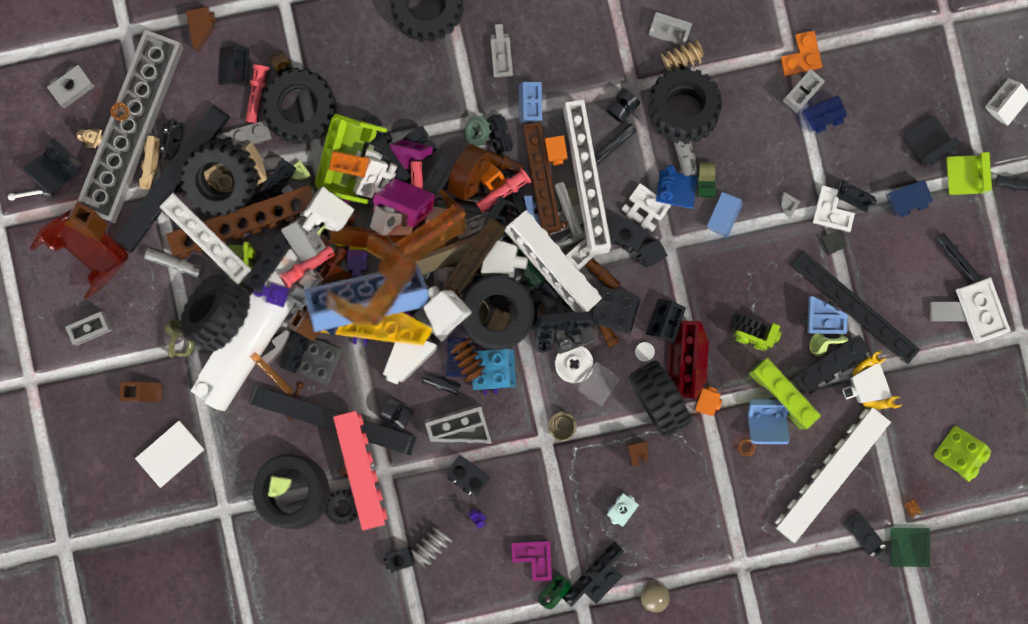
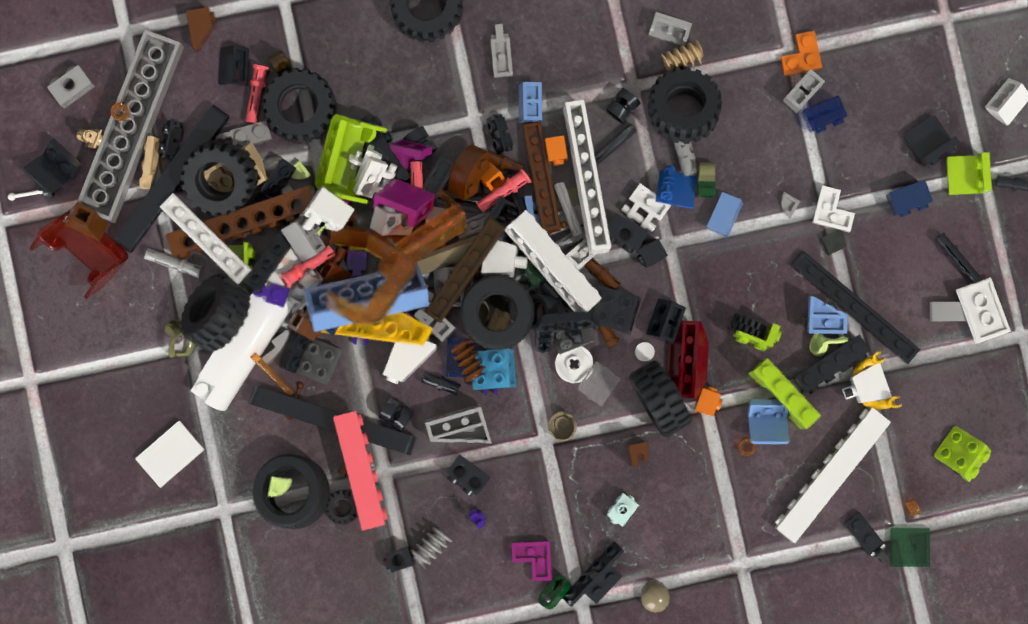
(88, 328): light grey brick -> none
(141, 392): reddish brown slope -> none
(348, 164): orange plate -> none
(445, 310): white torso -> none
(472, 134): sand green gear -> none
(855, 196): black hinge -> none

